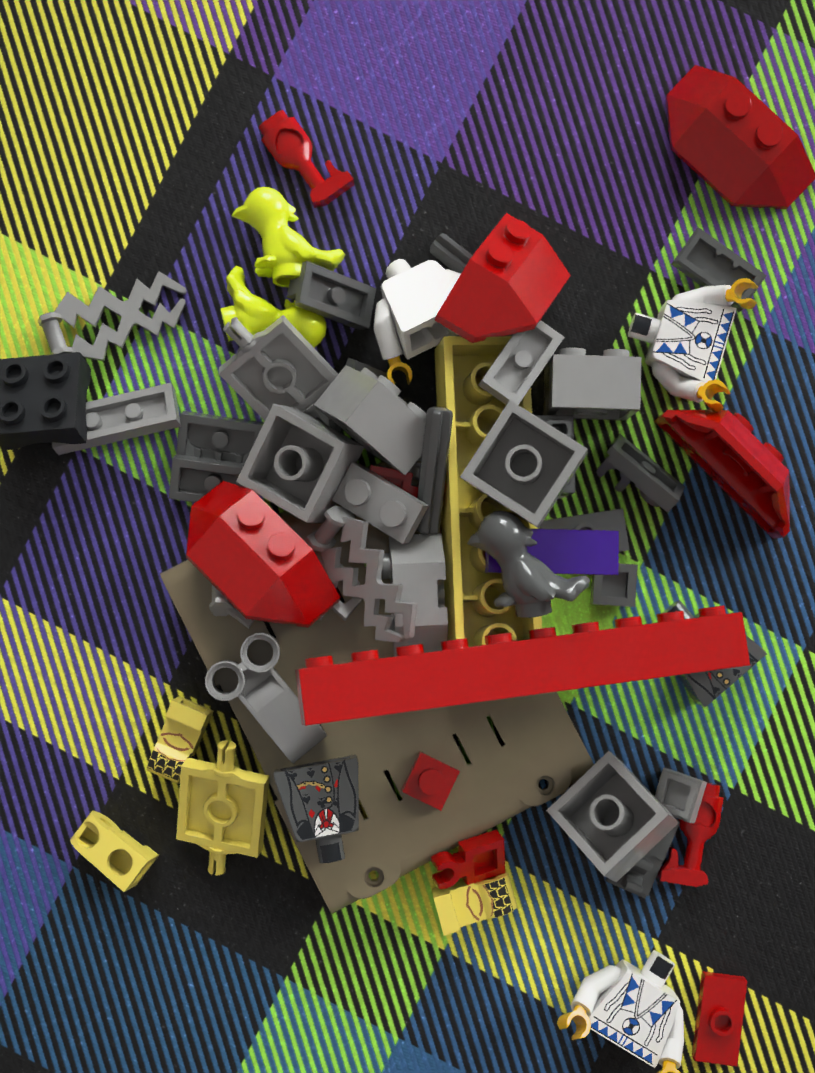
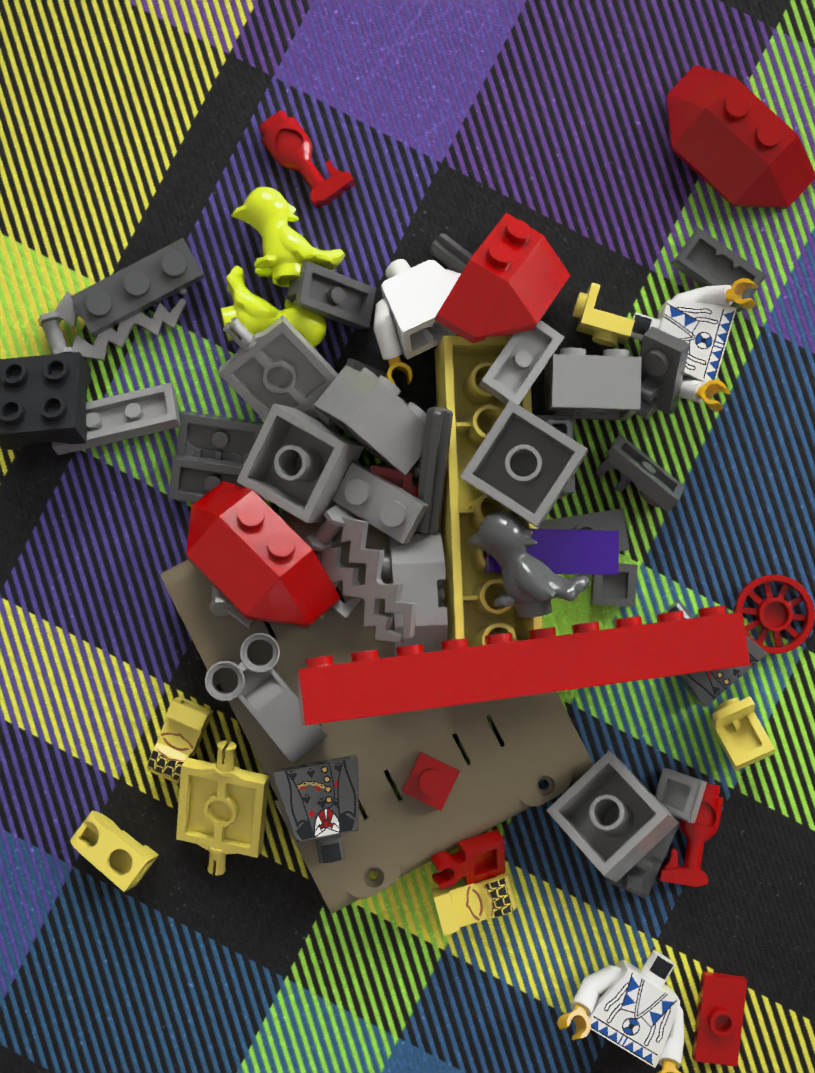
(138, 287): none -> dark grey plate
(605, 327): none -> light yellow bracket
(661, 371): none -> dark grey plate
(736, 462): red wedge -> none
(741, 732): none -> light yellow bracket
(776, 613): none -> red wheel

